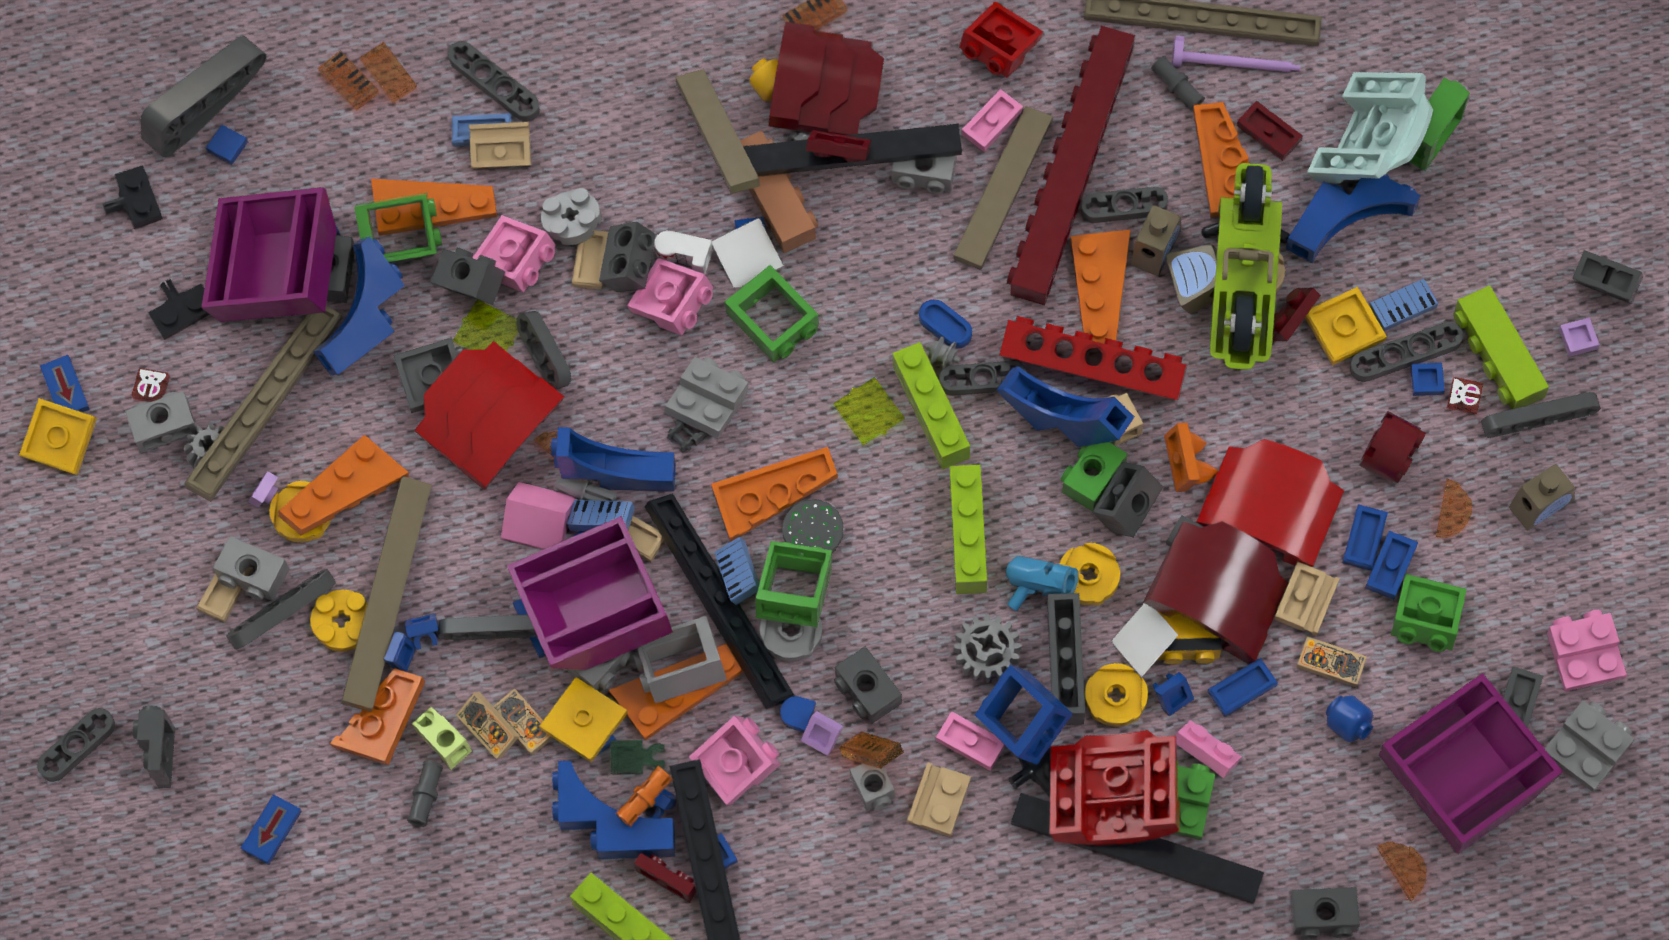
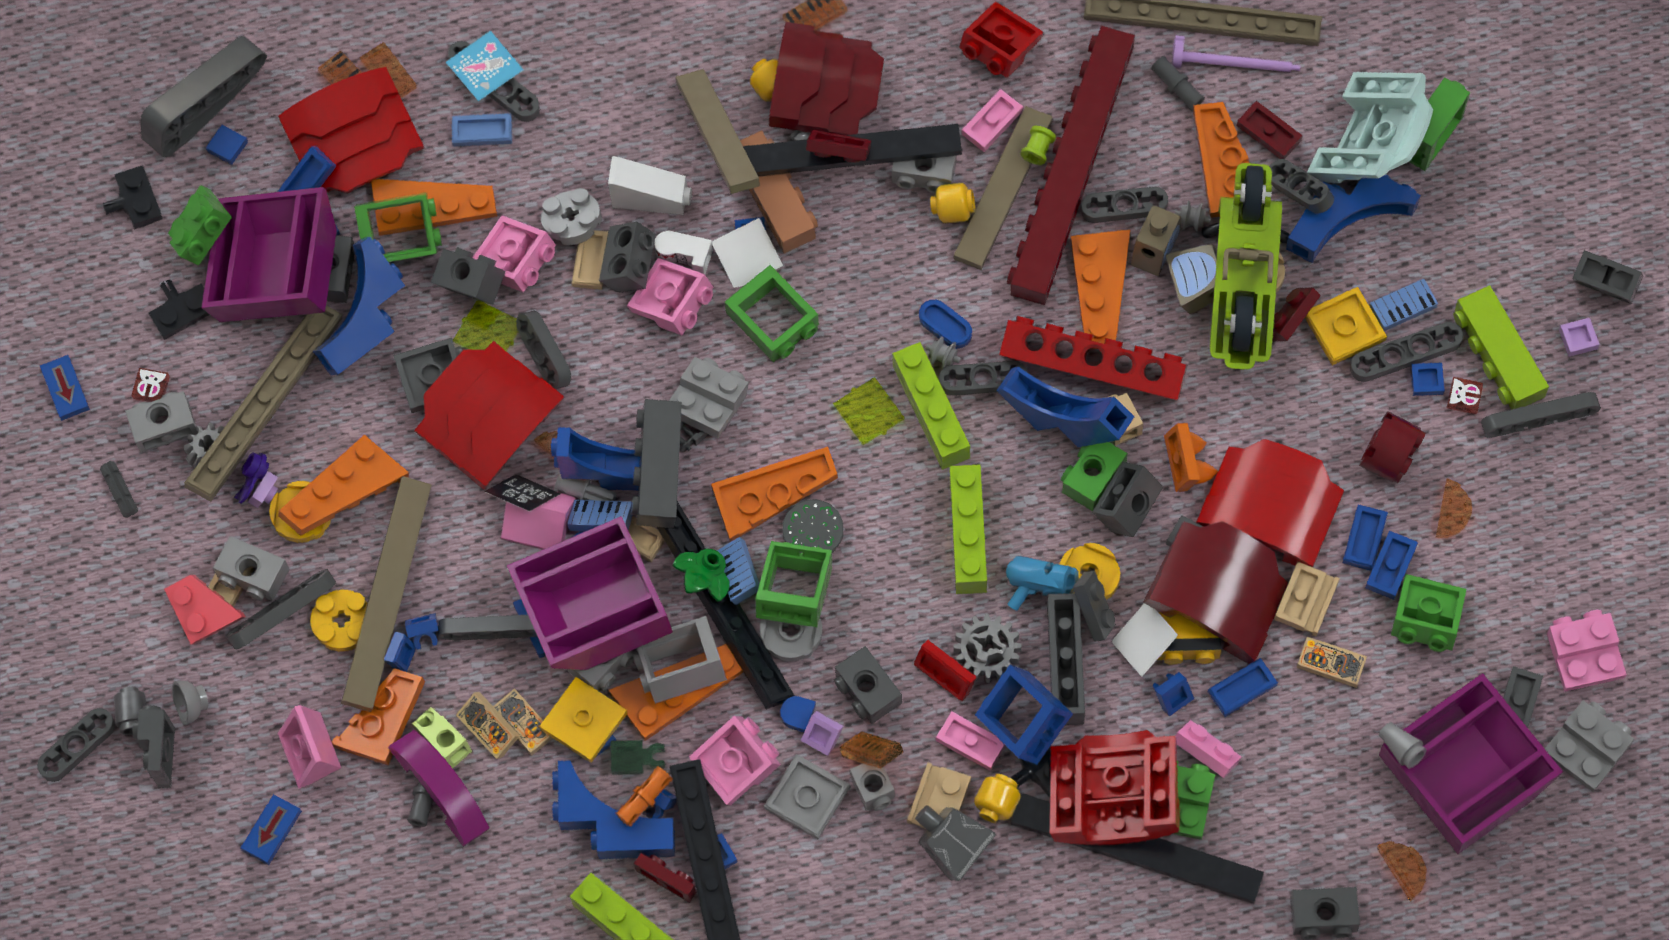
(58, 436): yellow plate -> none
(118, 489): none -> dark grey axle
(127, 708): none -> flat silver brick
(192, 697): none -> light grey piece
(198, 226): none -> bright green plate
(200, 608): none -> coral wing
(252, 469): none -> dark purple plate
(308, 746): none -> bright pink slope
(310, 171): none -> blue tile
(357, 126): none -> red slope
(442, 784): none -> magenta slope
(484, 65): none -> medium azure sticker
(500, 145): tan plate -> none
(522, 492): none -> black sticker
(647, 188): none -> white slope
(658, 463): none -> dark grey brick
(702, 574): none -> green plate
(807, 796): none -> light grey tile
(945, 670): none -> red plate
(953, 203): none -> yellow head
(953, 840): none -> dark grey torso
(997, 798): none -> yellow head
(1038, 145): none -> lime bush
(1094, 605): none -> dark grey plate
(1128, 708): yellow plate -> none
(1193, 216): none -> light grey wheel
(1304, 195): none -> dark grey beam
(1349, 718): blue head -> none
(1405, 747): none -> light grey cone
(1546, 494): dark tan torso -> none

